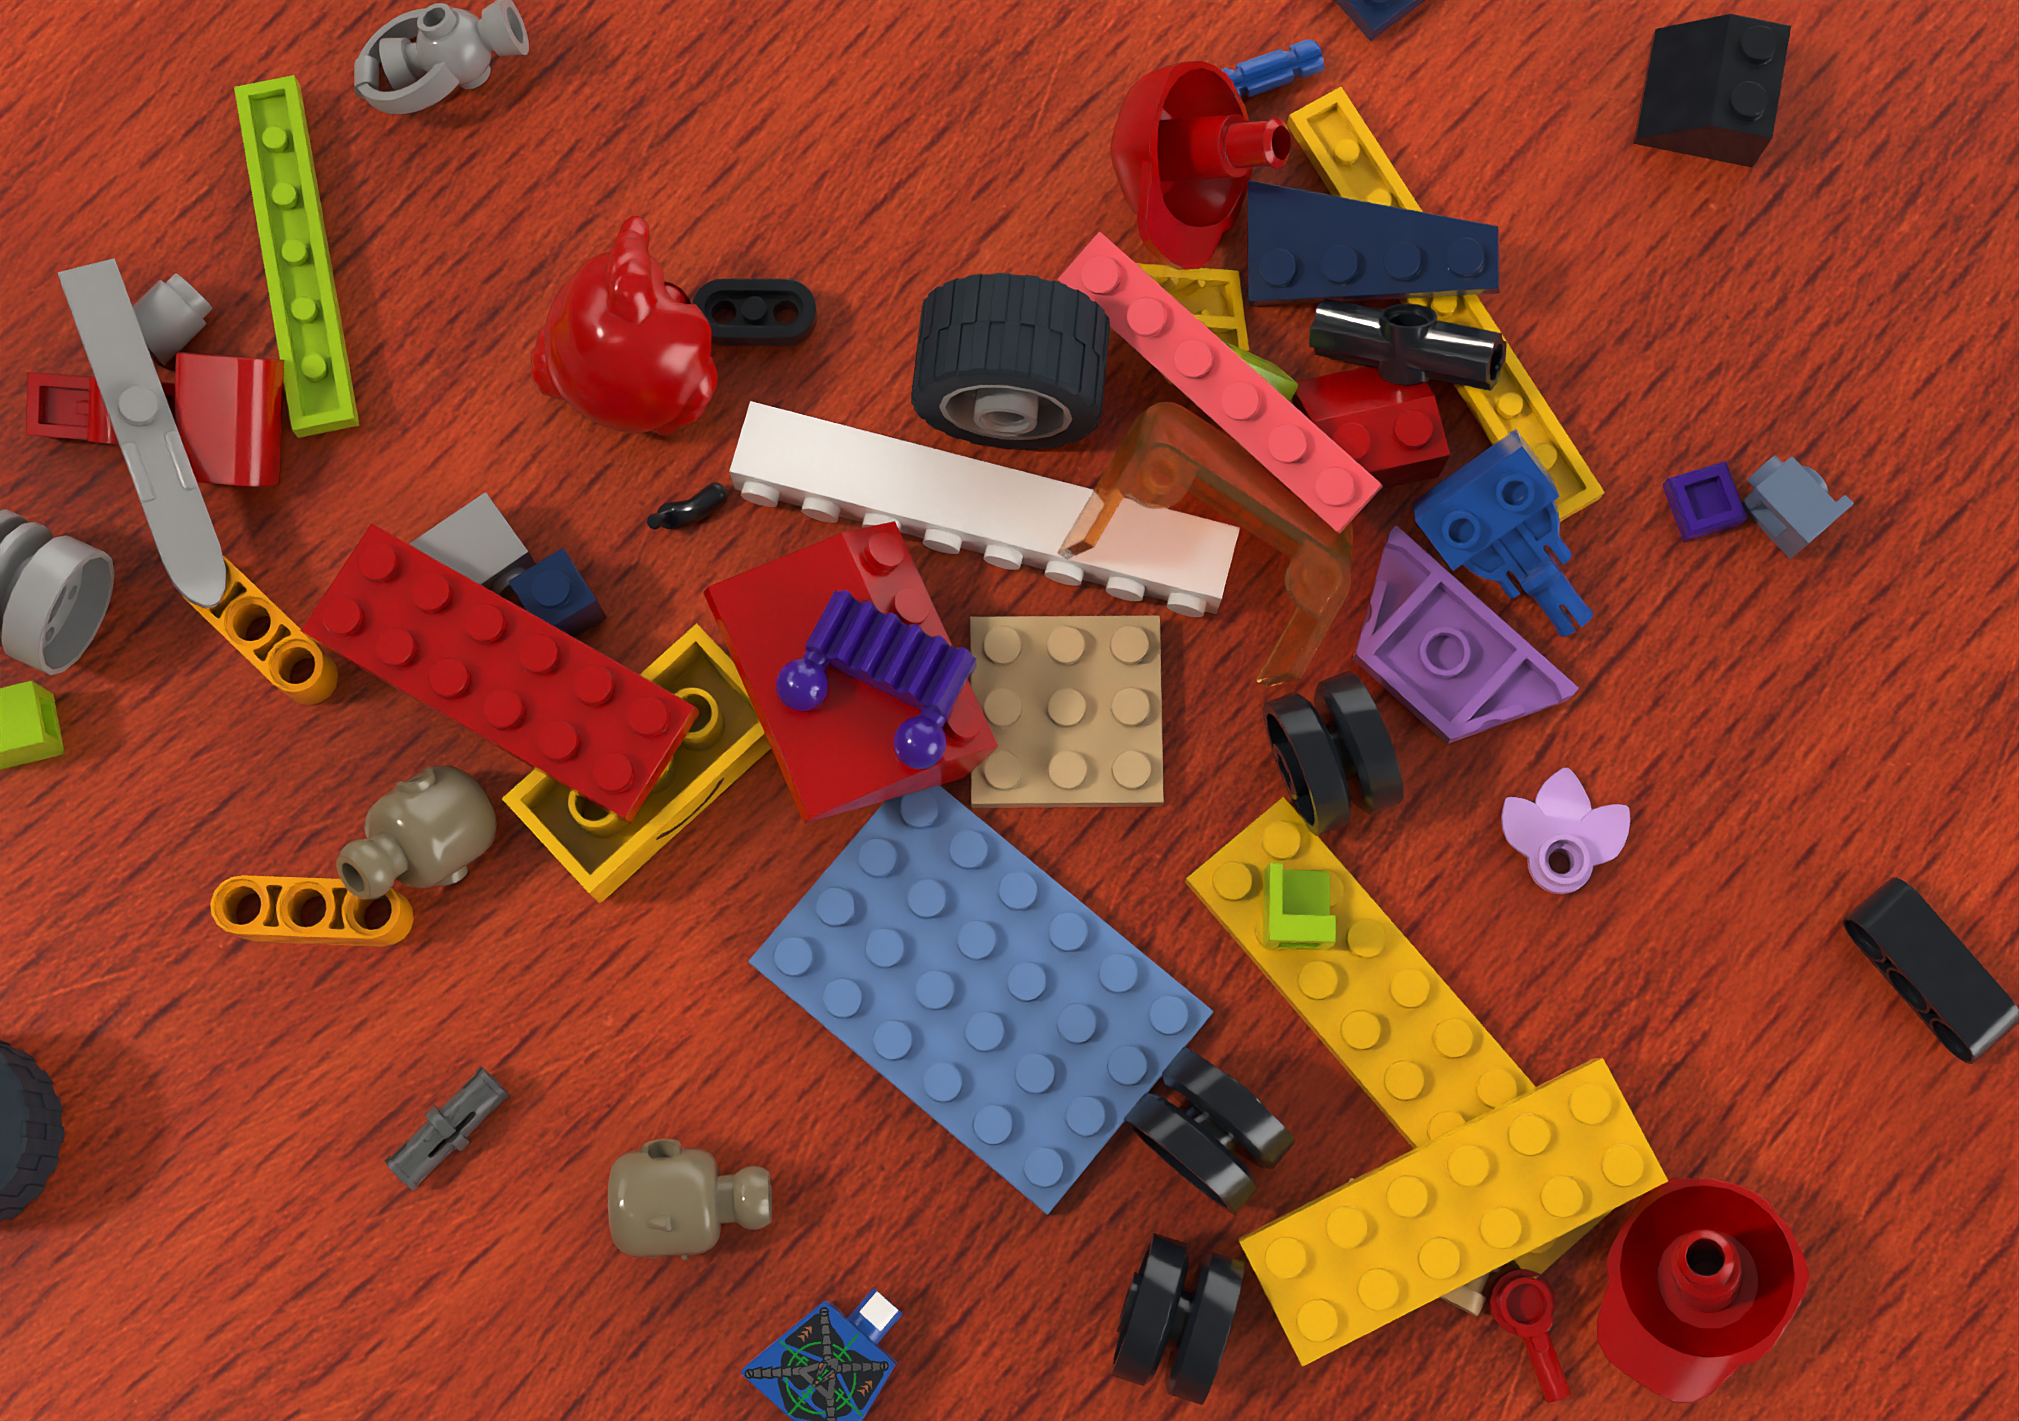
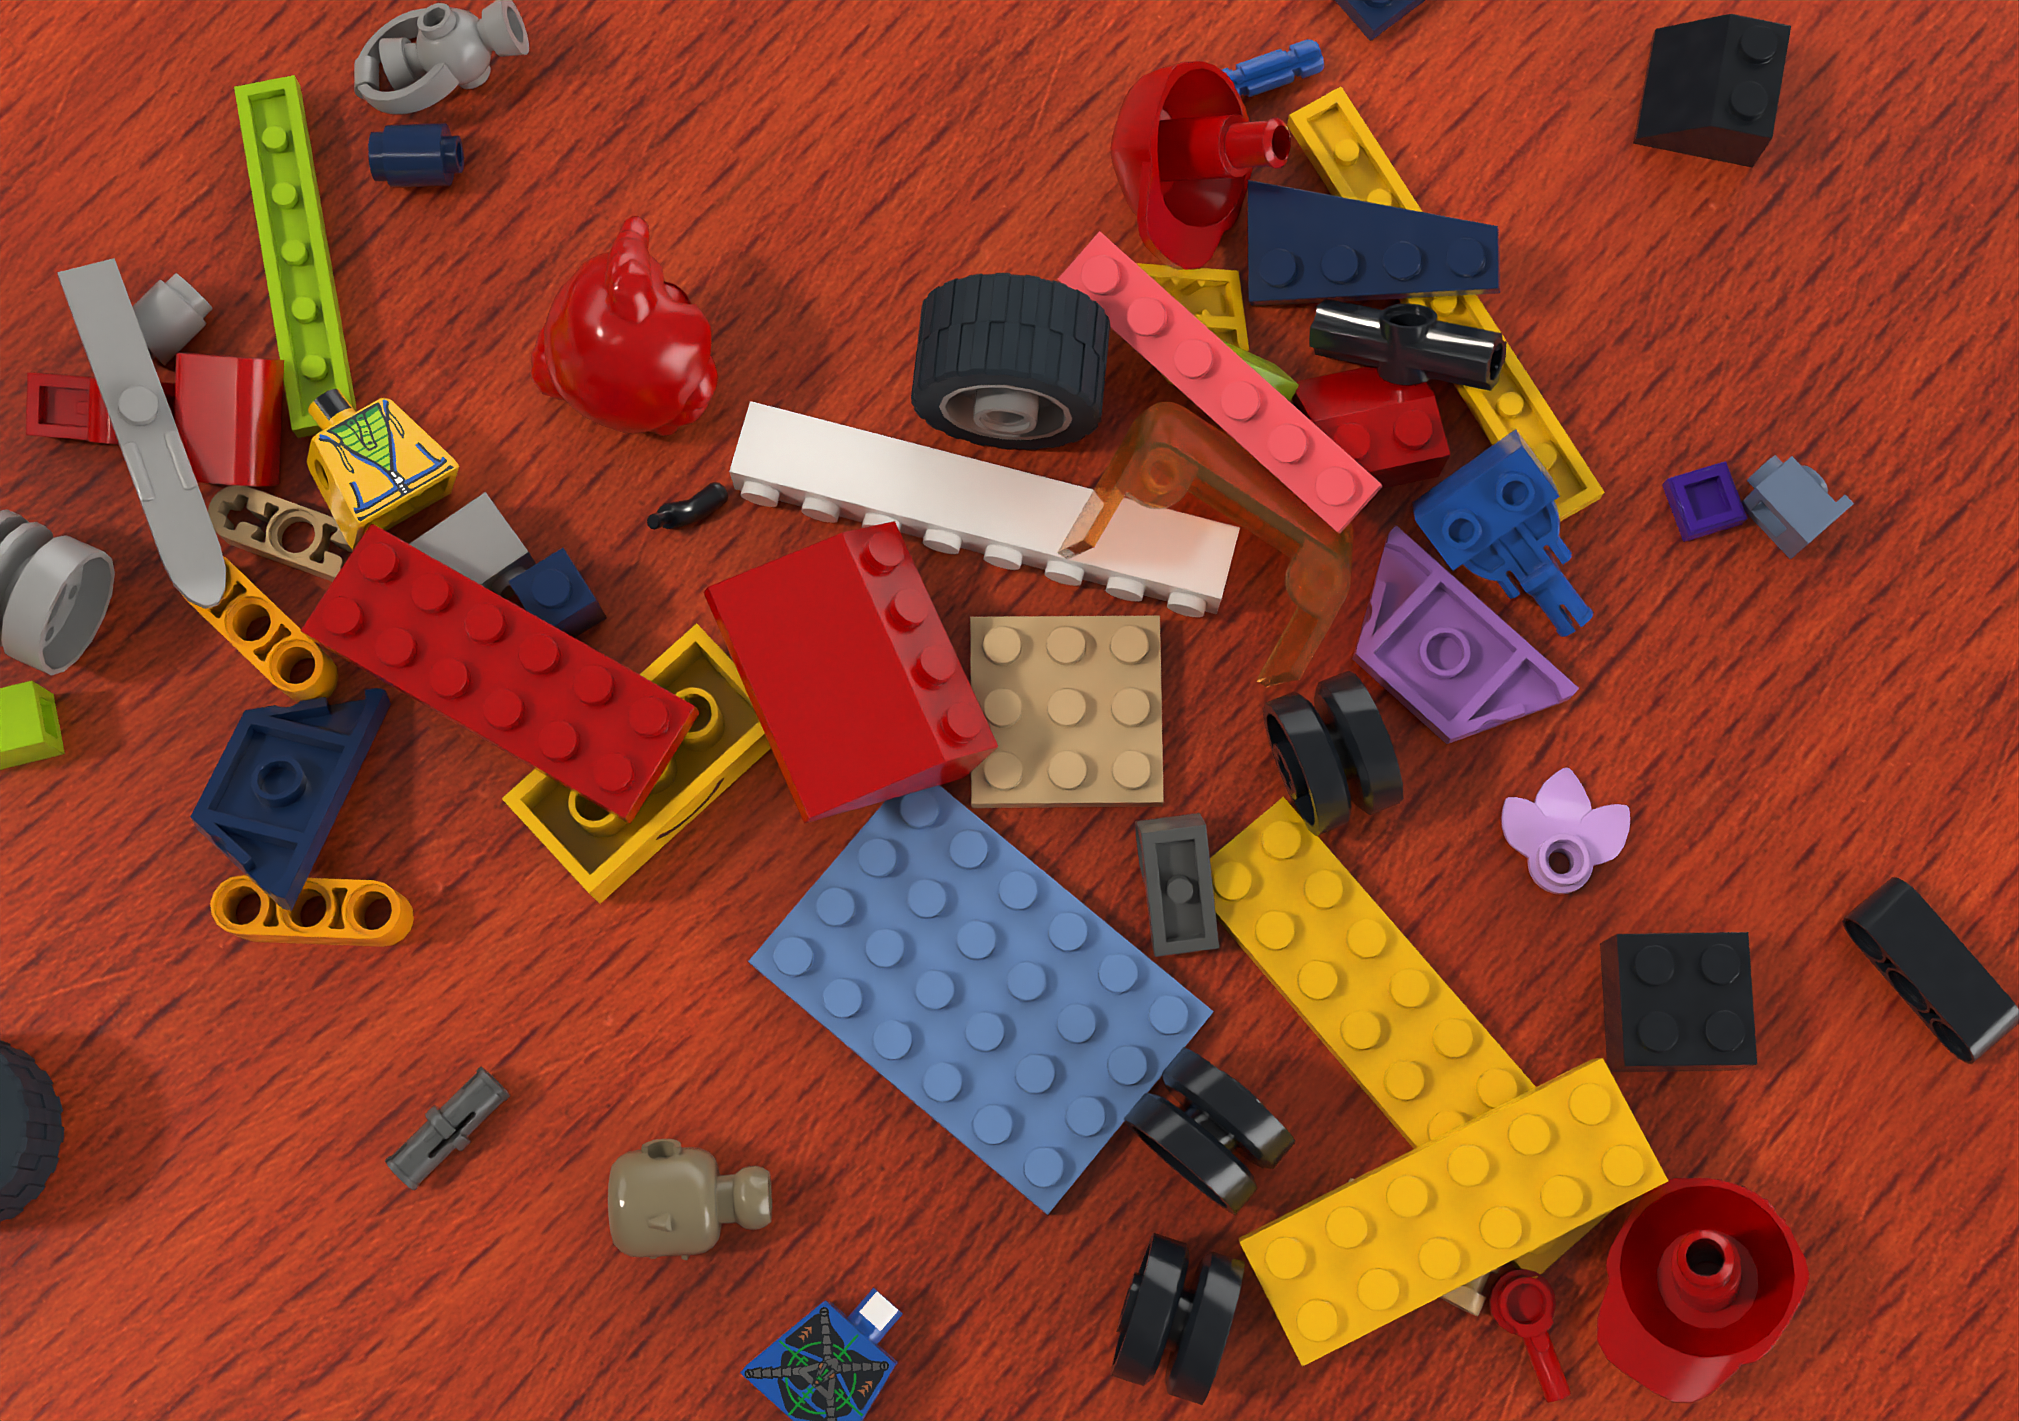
(250, 536): none -> tan beam
(285, 786): none -> dark blue wing
(374, 464): none -> yellow torso
(415, 155): none -> dark blue brick
(420, 834): dark tan piece -> none
(756, 310): black plate -> none
(889, 658): dark purple gear -> none
(1177, 883): none -> dark grey plate
(1297, 909): lime panel -> none
(1678, 1002): none -> black brick

